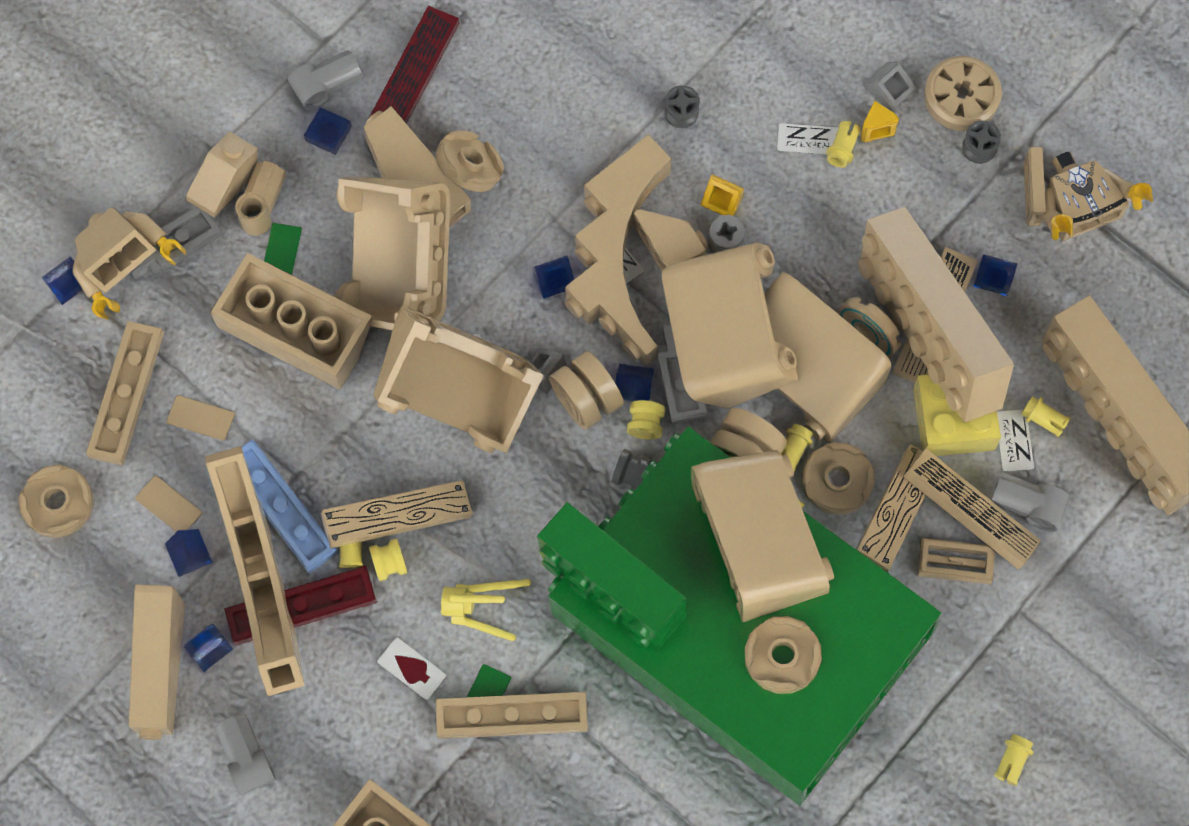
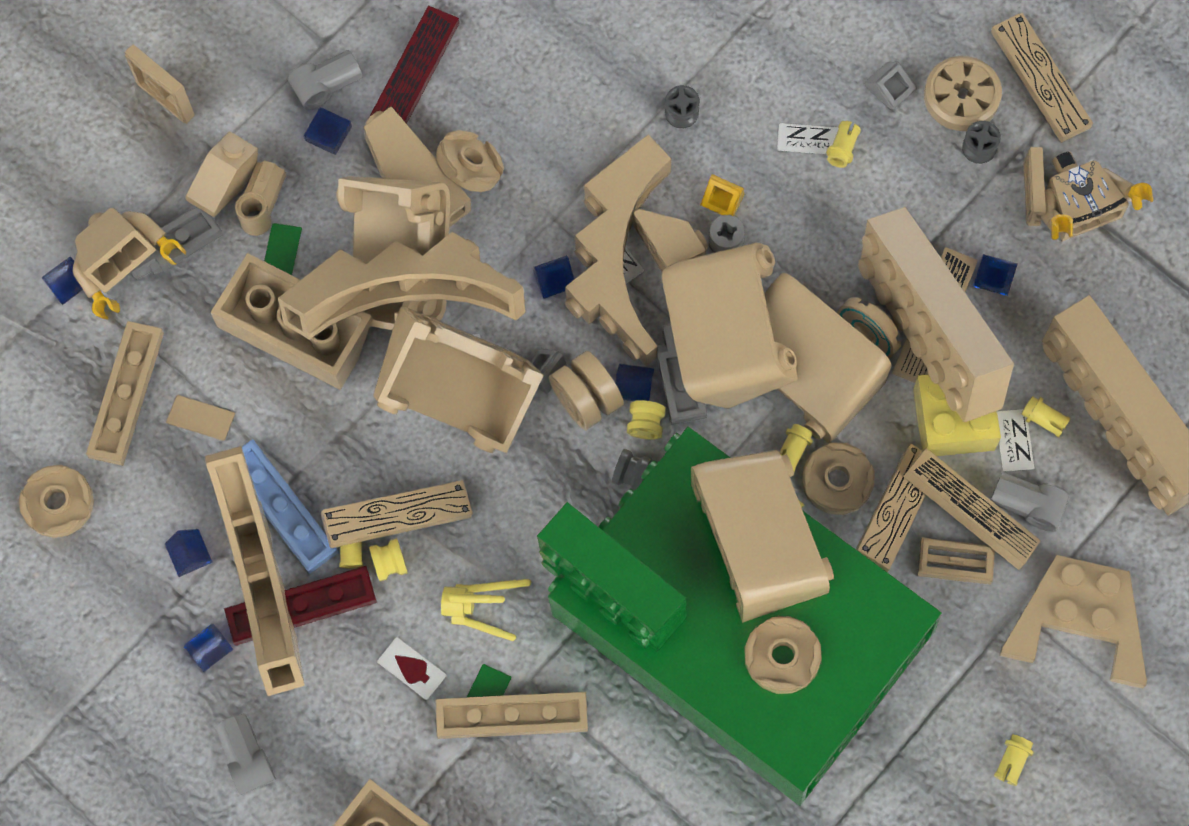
(155, 659): tan slope -> none
(159, 84): none -> tan tile
(168, 504): tan sticker -> none
(398, 274): none -> tan arch
(747, 434): tan wheel -> none
(879, 123): yellow slope -> none
(1041, 77): none -> tan tile
(1084, 602): none -> tan wing

